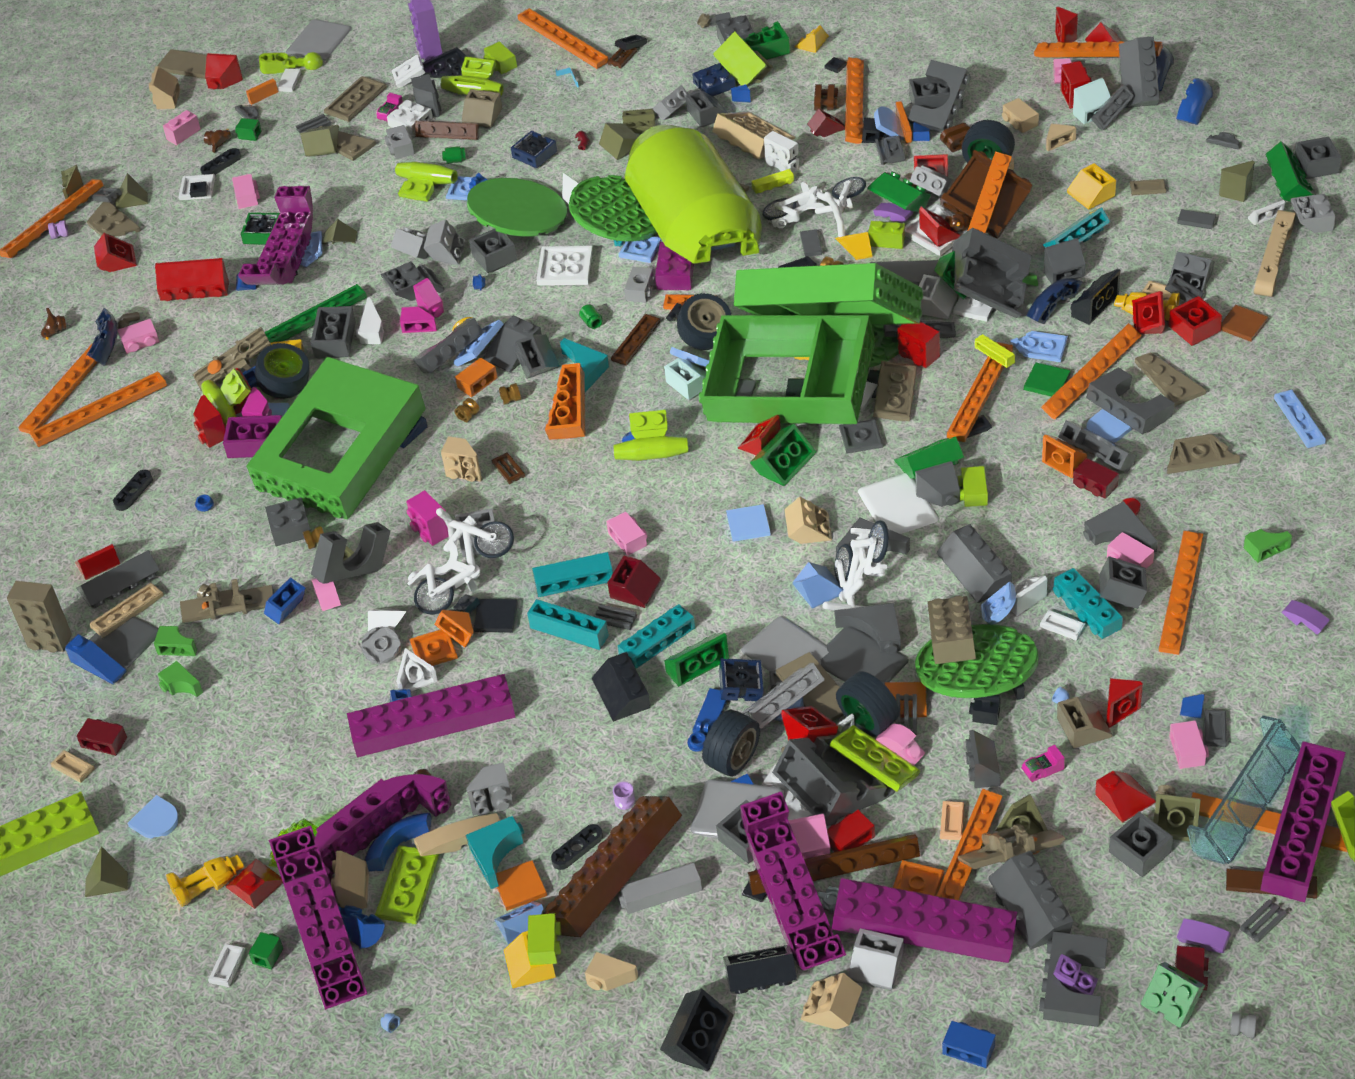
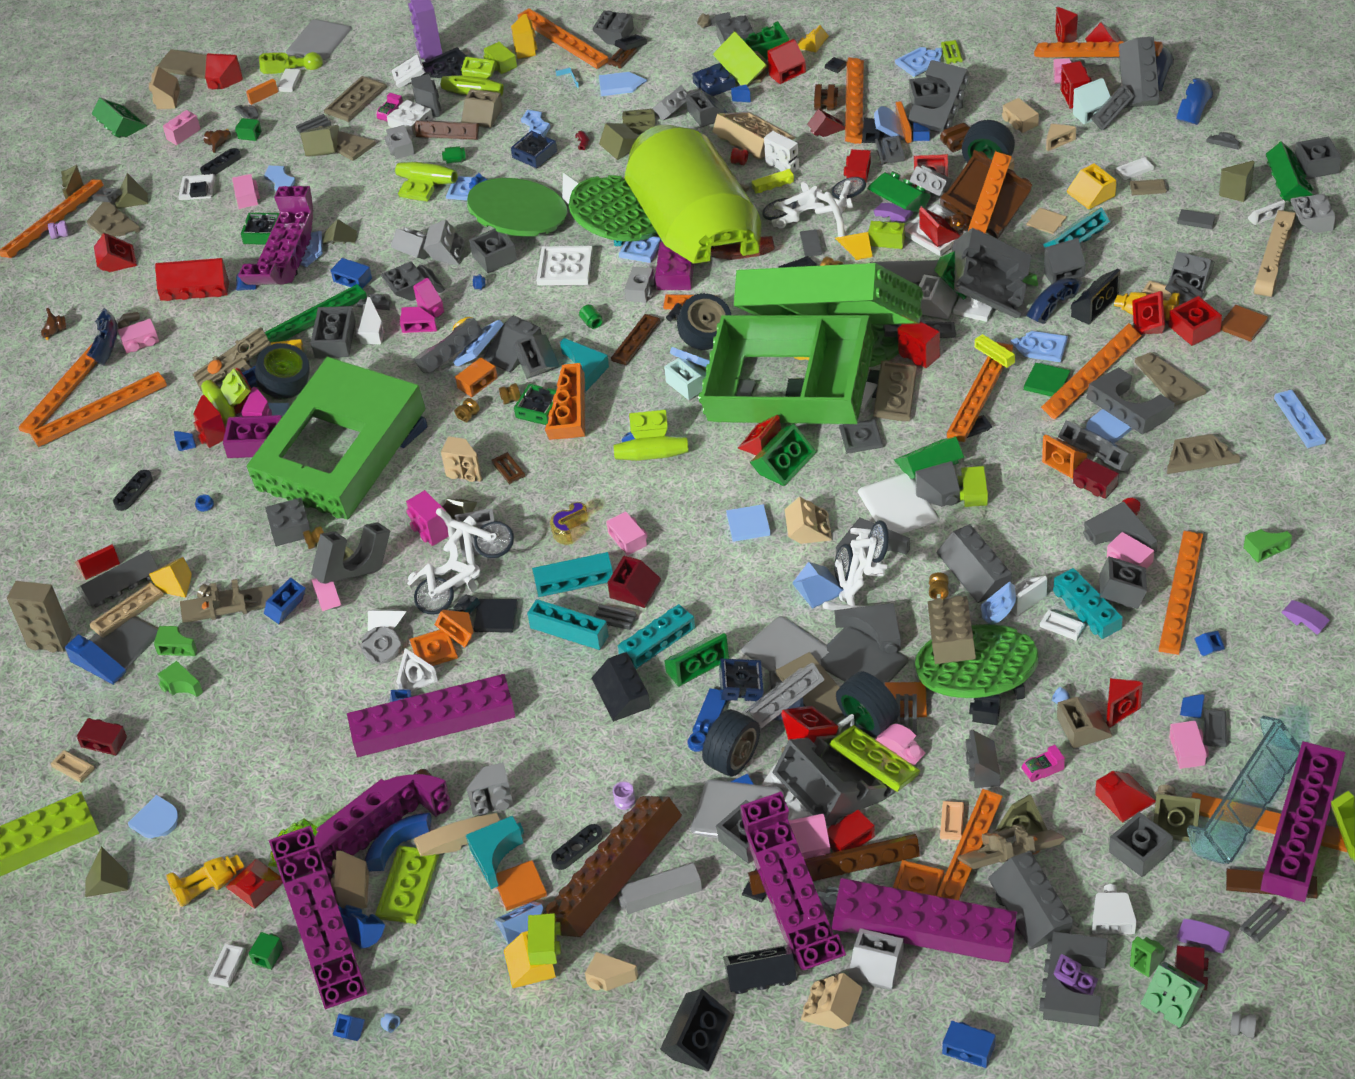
(117, 118): none -> green slope
(173, 578): none -> yellow slope
(184, 440): none -> blue slope
(277, 175): none -> light blue tile
(348, 1027): none -> blue slope
(351, 273): none -> blue brick
(378, 301): none -> dark grey tile
(458, 506): none -> olive slope
(523, 37): none -> yellow slope
(535, 404): none -> piece
(536, 124): none -> light blue tile
(564, 520): none -> clear yellow animal
(613, 26): none -> dark grey slope
(619, 83): none -> light blue tile
(732, 251): none -> clear red slope
(739, 156): none -> red wheel
(786, 62): none -> red slope
(858, 164): none -> red brick
(918, 60): none -> light blue tile
(938, 585): none -> pearl gold wheel
(953, 59): none -> lime tile
(1046, 220): none -> tan piece
(1113, 913): none -> white torso
(1134, 168): none -> white tile
(1146, 955): none -> bright green arch
(1209, 643): none -> blue slope

